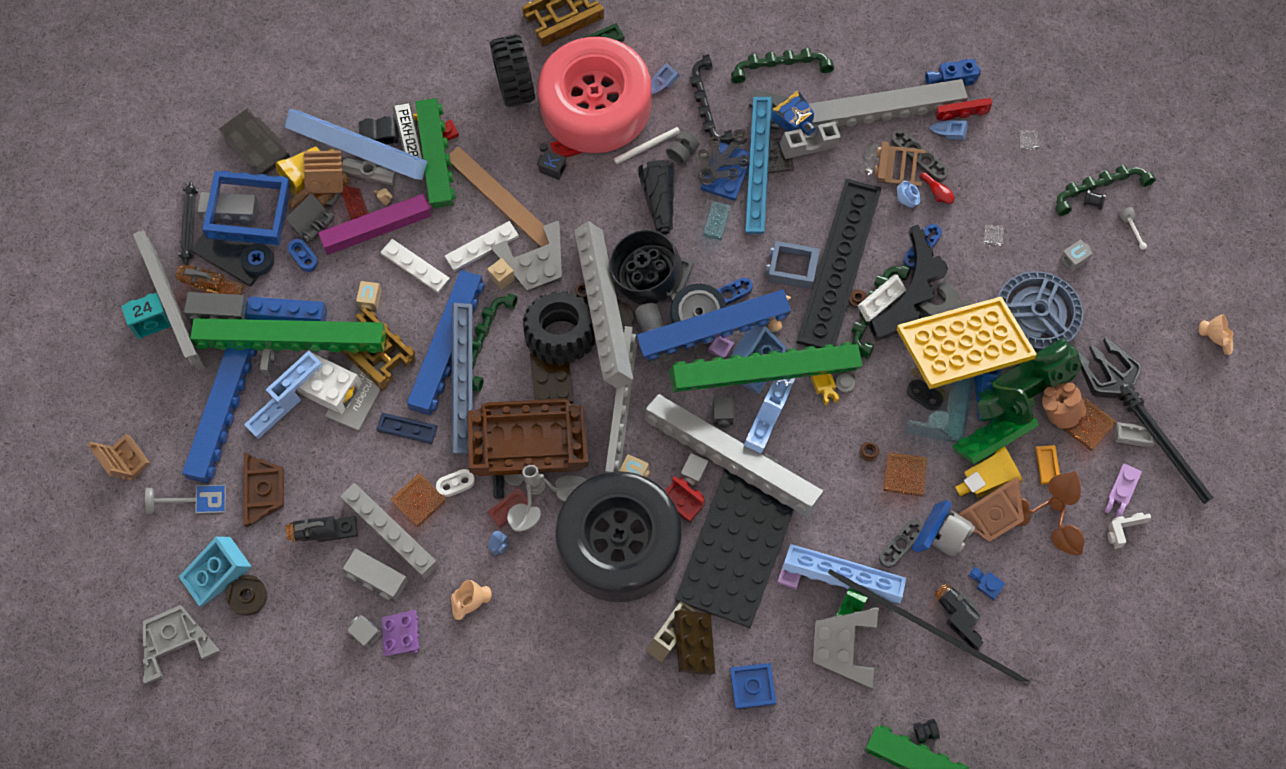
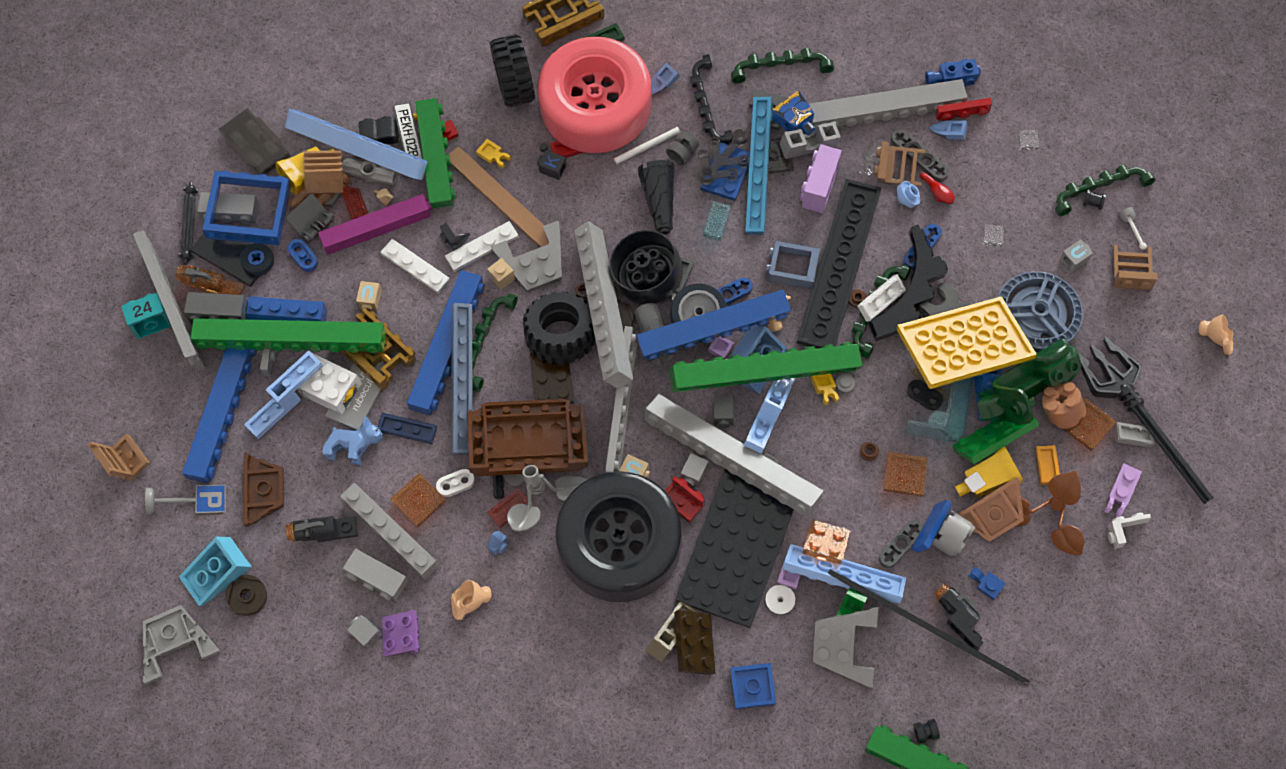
(353, 441): none -> medium blue animal
(448, 237): none -> black plate
(492, 152): none -> yellow plate
(780, 592): none -> white piece
(820, 178): none -> lavender brick
(826, 541): none -> clear orange plate
(1133, 279): none -> medium nougat plate

